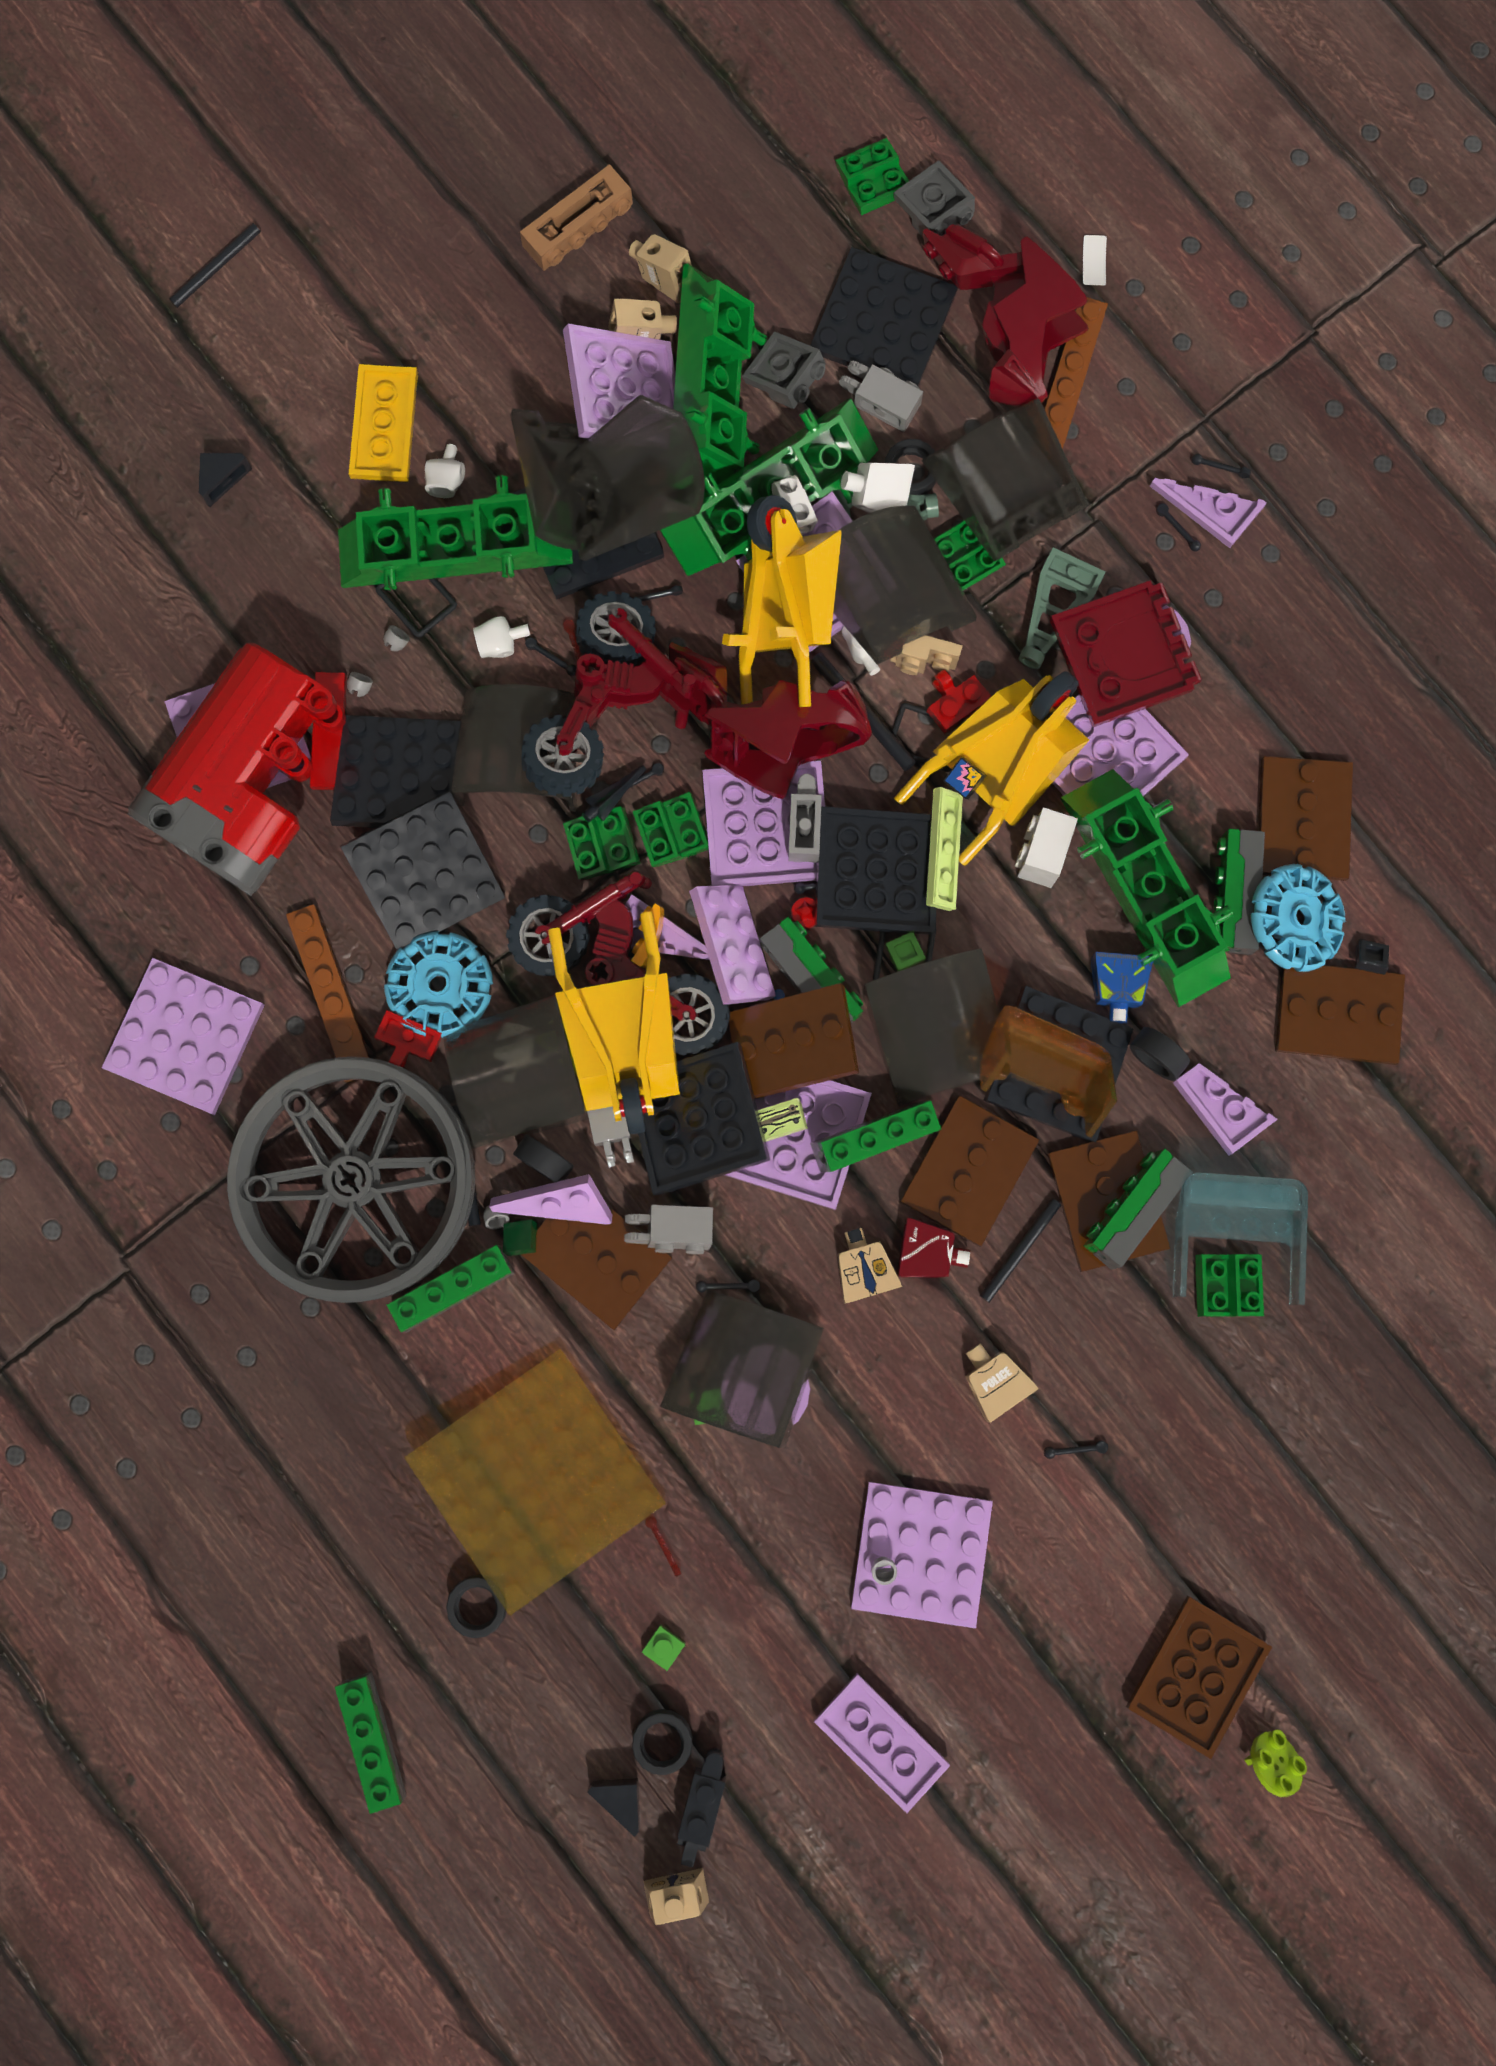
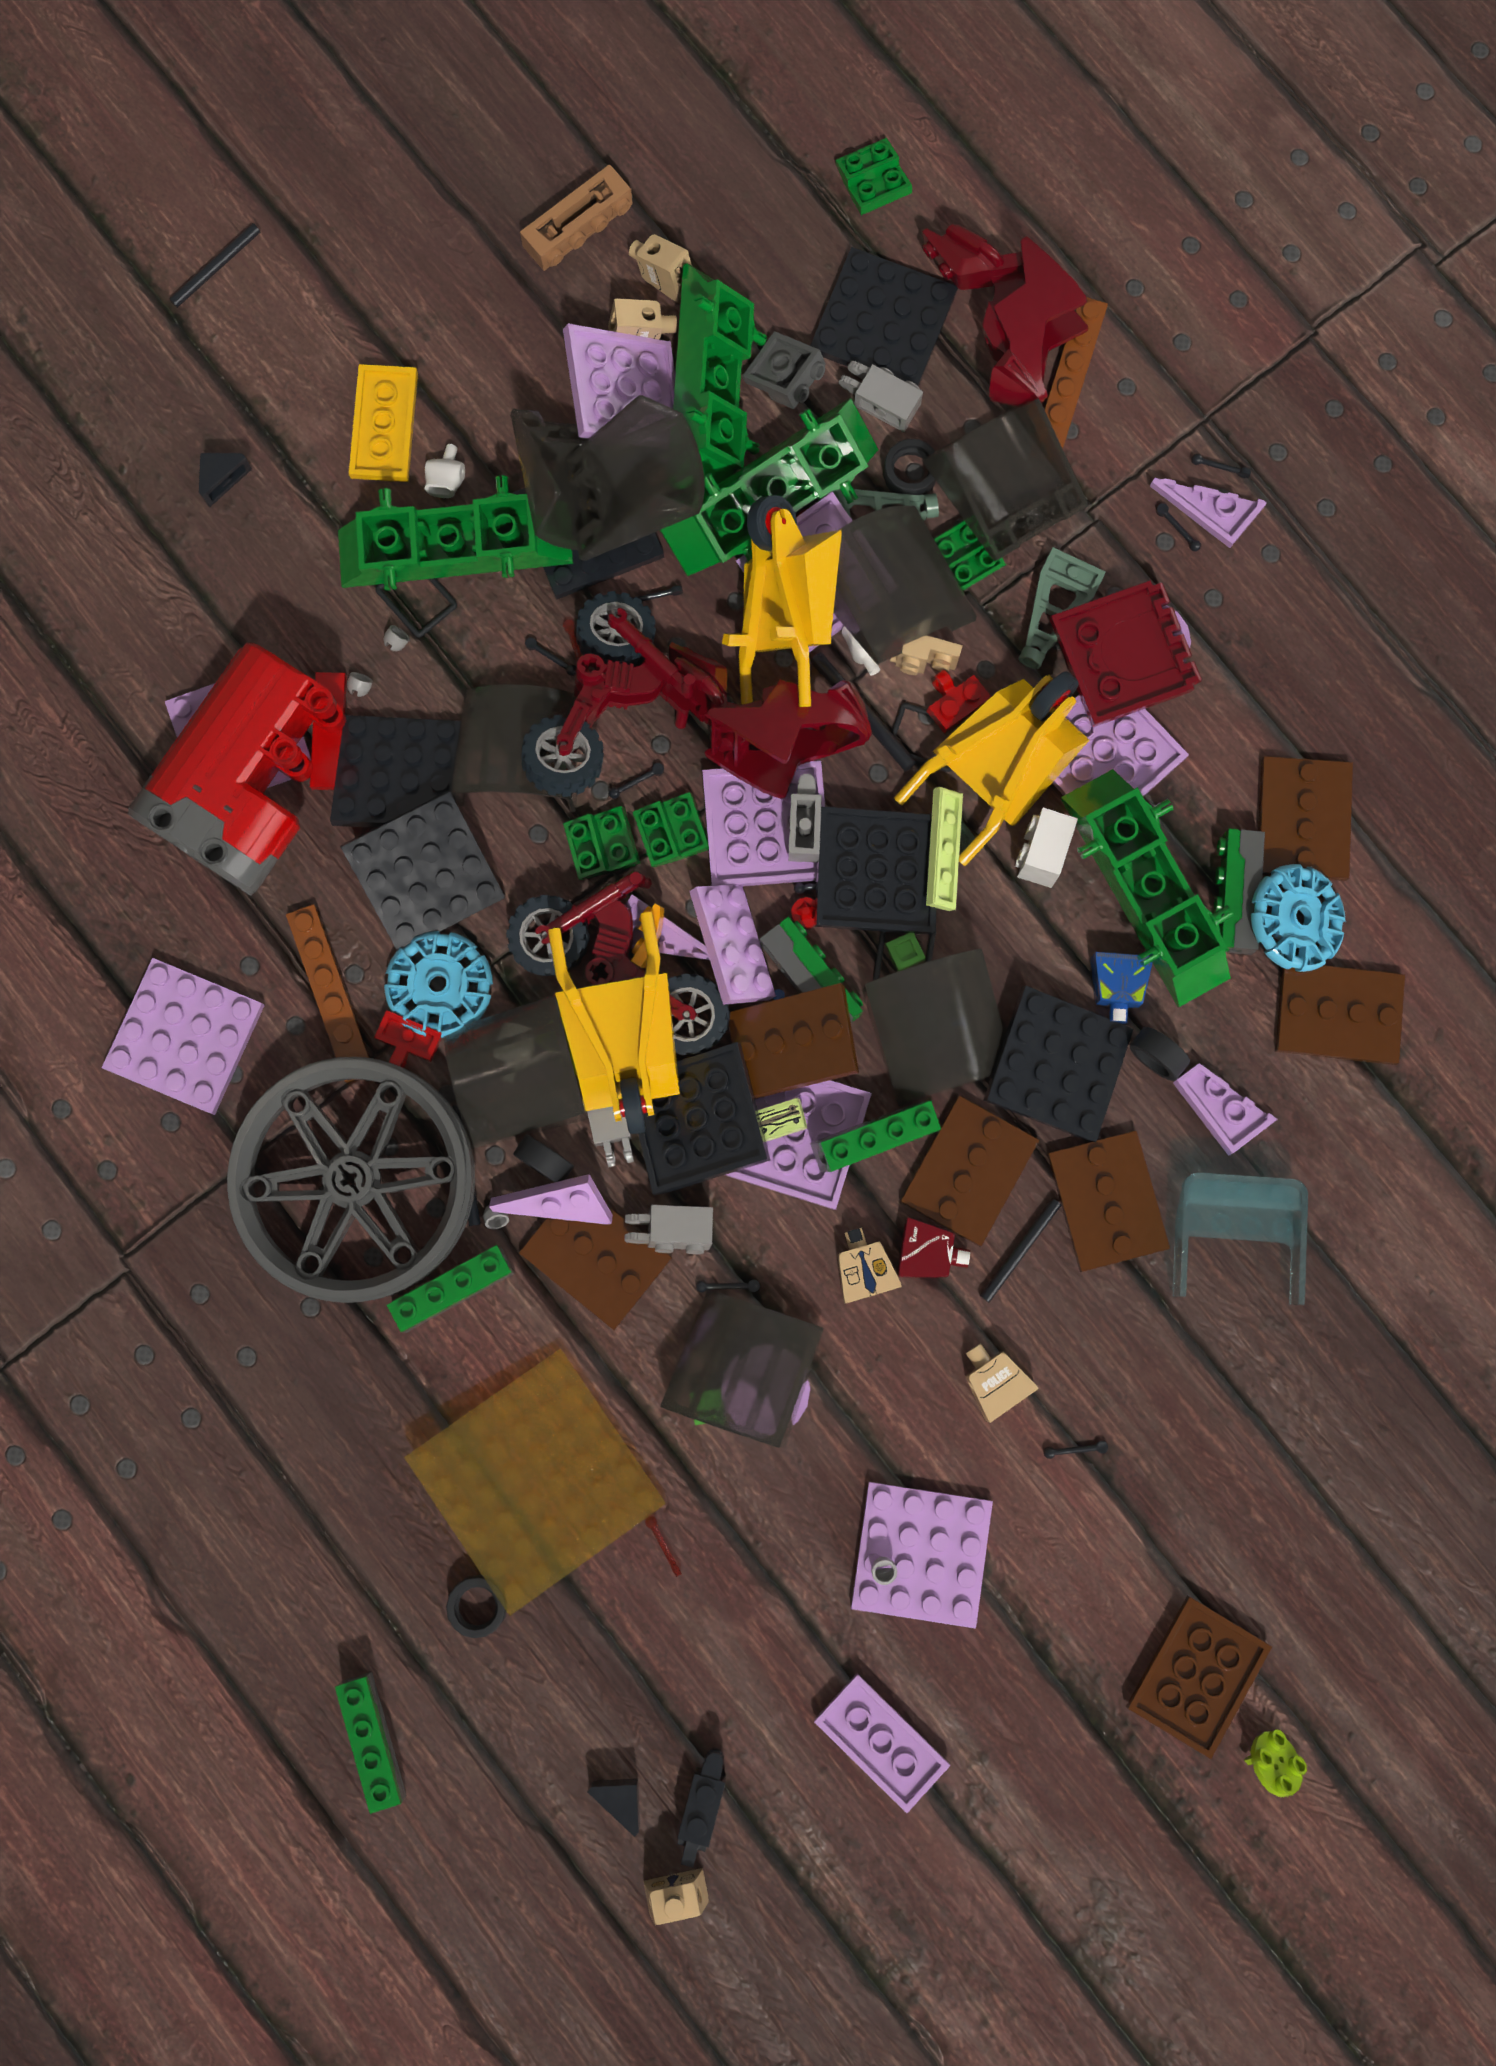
(496, 637): white piece -> none
(519, 1237): dark green tile -> none
(605, 800): black piece -> none
(642, 1757): black tyre -> none
(663, 1647): bright green plate -> none
(793, 492): white leg -> none
(879, 485): white torso -> none
(936, 200): dark grey plate -> none
(965, 778): tile -> none
(1054, 1060): clear orange windscreen -> none
(1094, 260): white sticker -> none
(1137, 1208): piece -> none
(1229, 1285): green slope -> none
(1372, 956): black tile -> none

